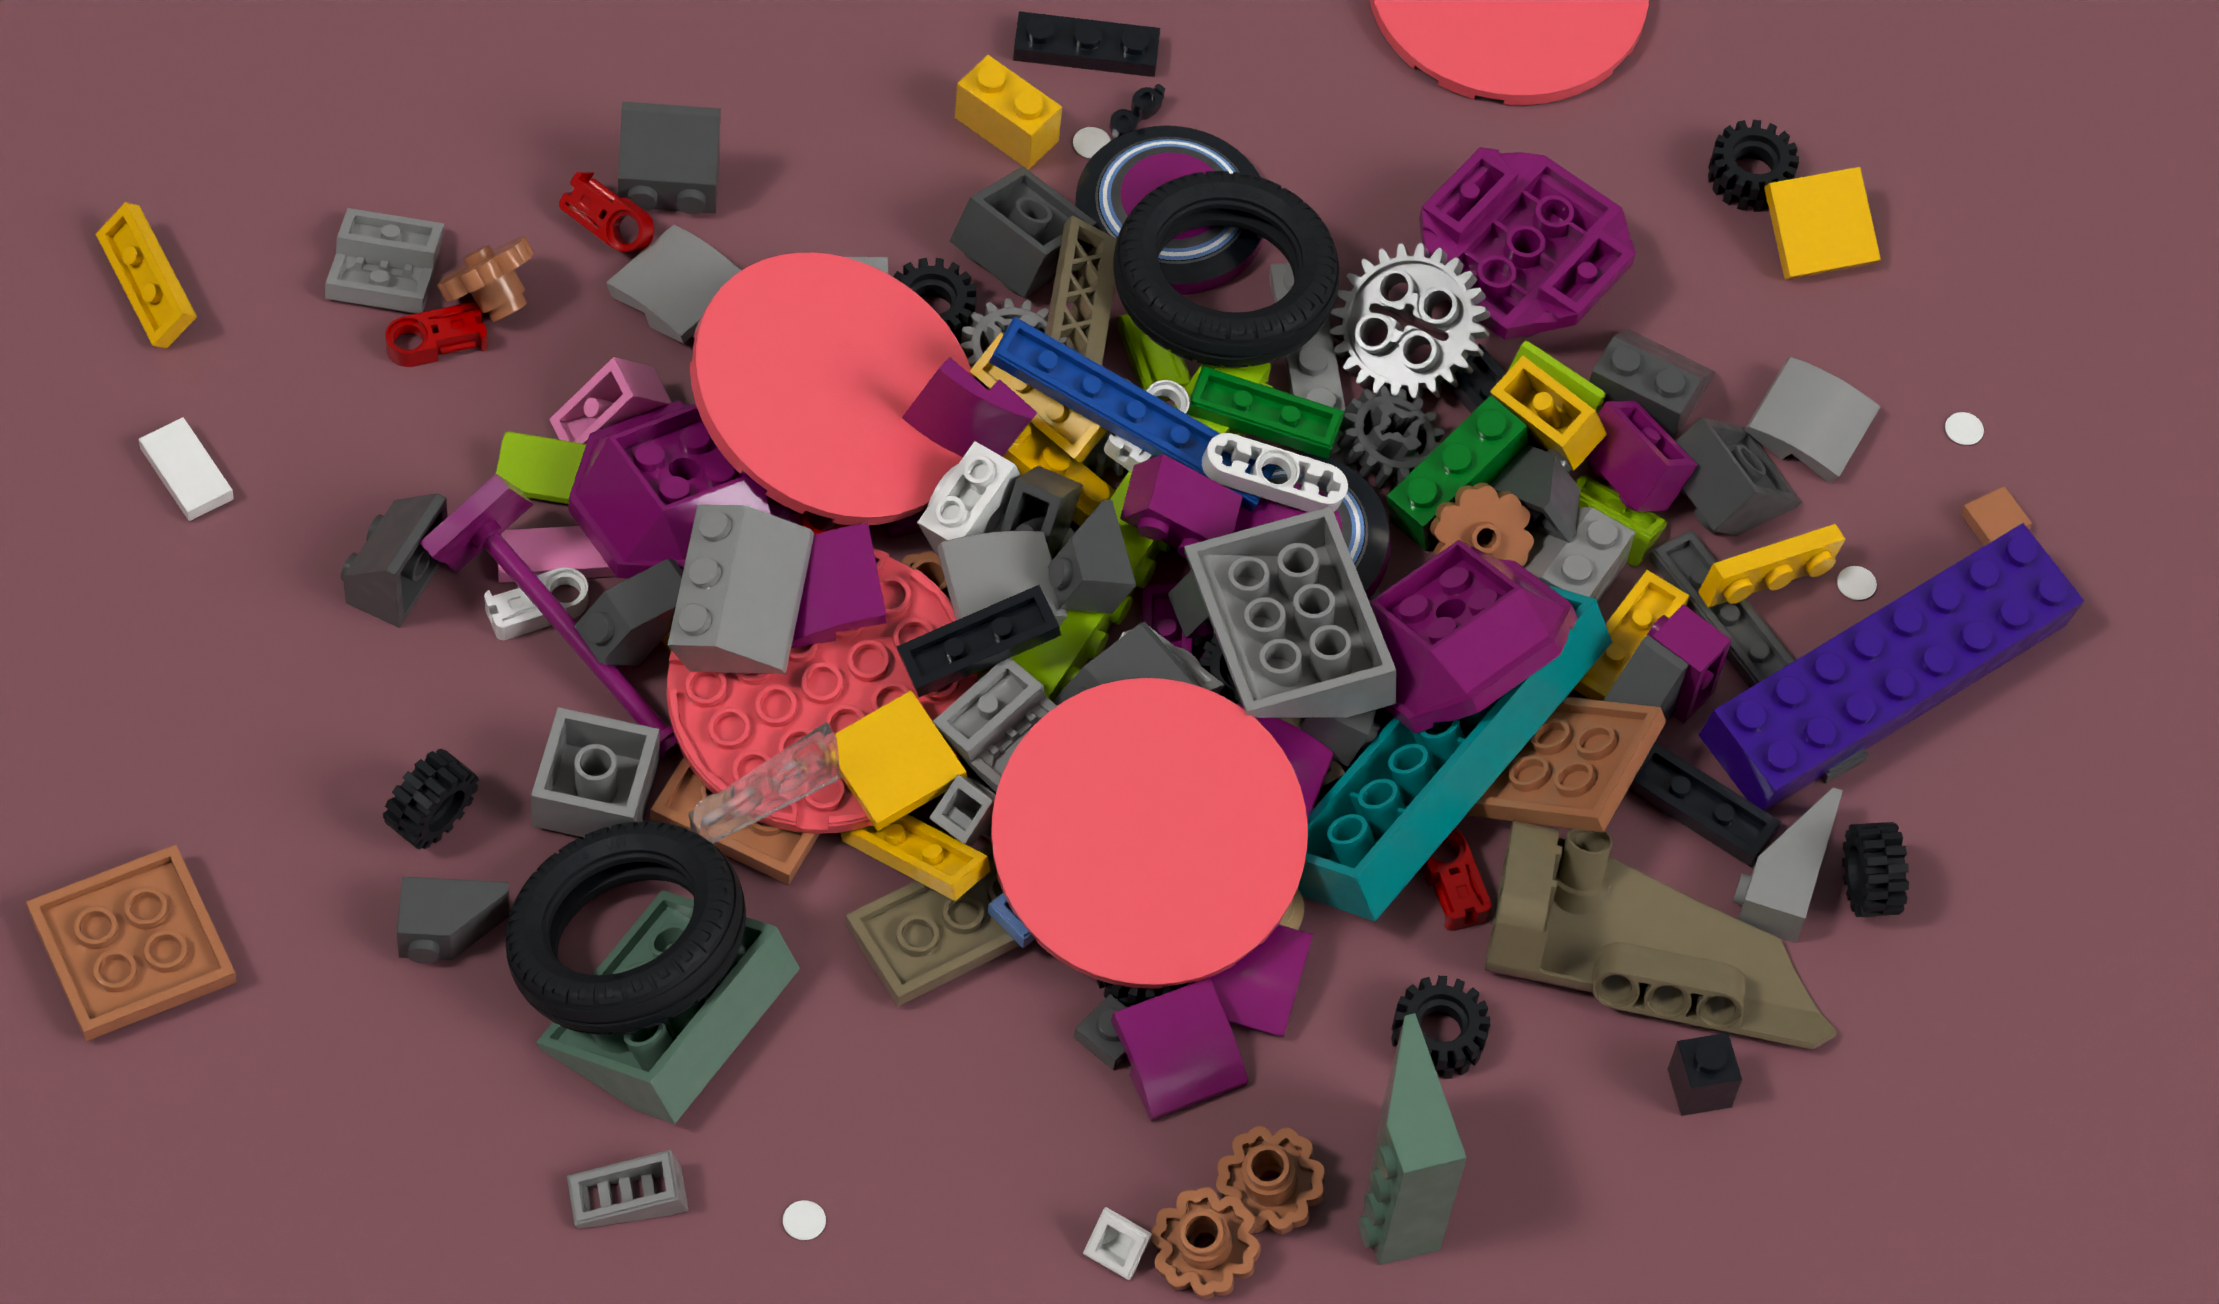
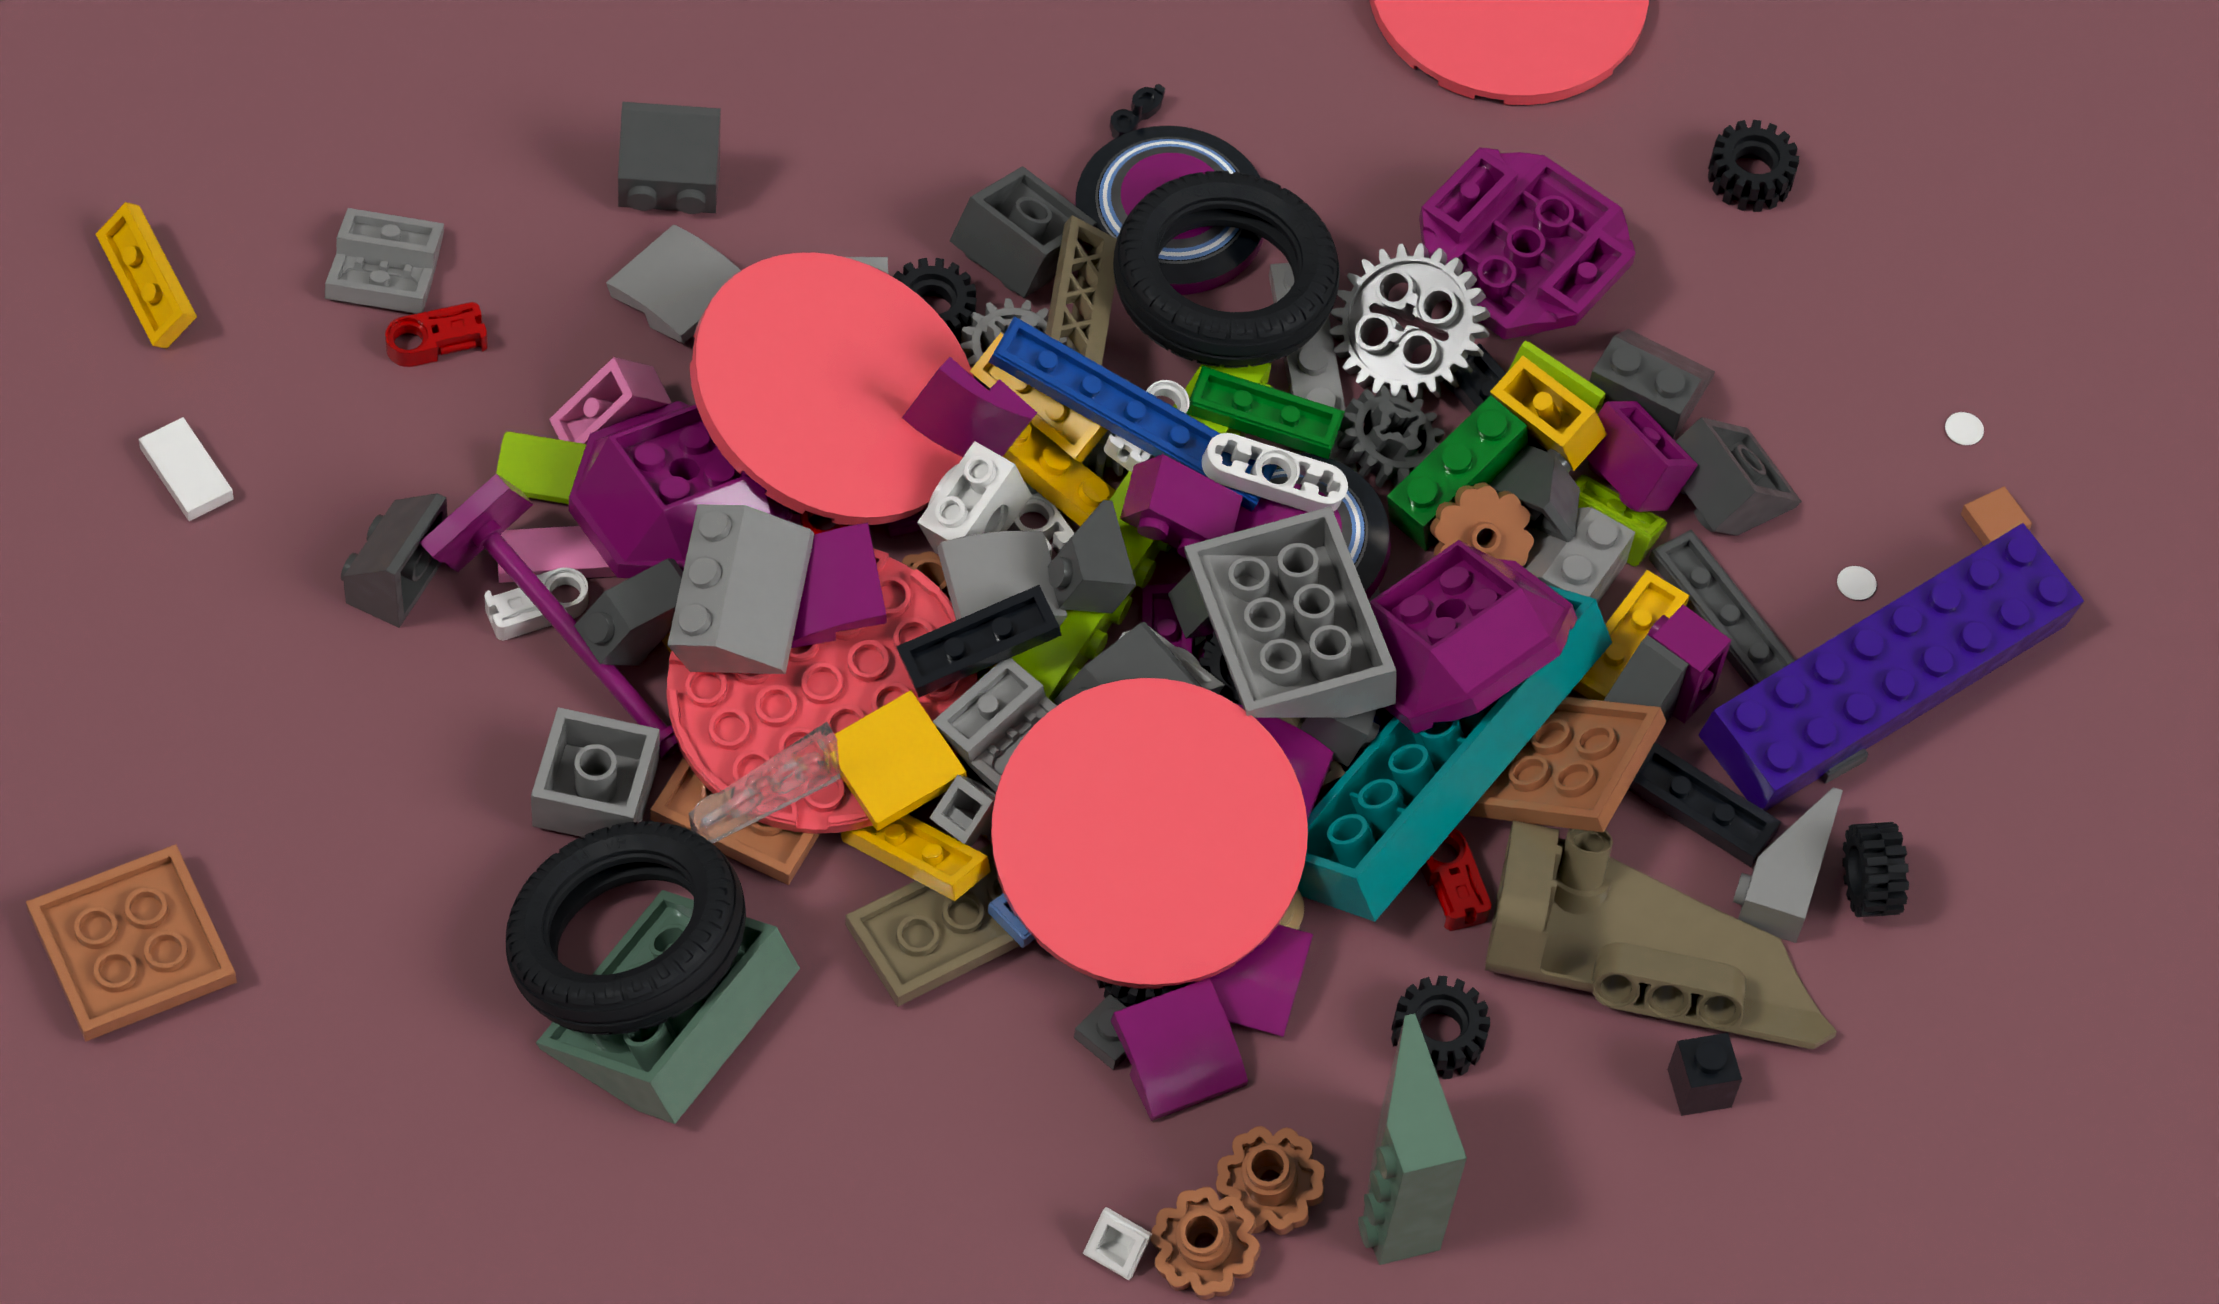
(430, 799): black tyre -> none
(447, 916): dark grey slope -> none
(491, 278): nougat plant -> none
(603, 212): red piece -> none
(630, 1209): light grey slope -> none
(804, 1220): white sticker -> none
(1008, 112): yellow brick -> none
(1043, 504): dark grey slope -> none
(1086, 44): black plate -> none
(1089, 141): white sticker -> none
(1149, 359): lime tile -> none
(1772, 566): yellow plate -> none
(1812, 418): light grey slope -> none
(1822, 223): yellow tile -> none

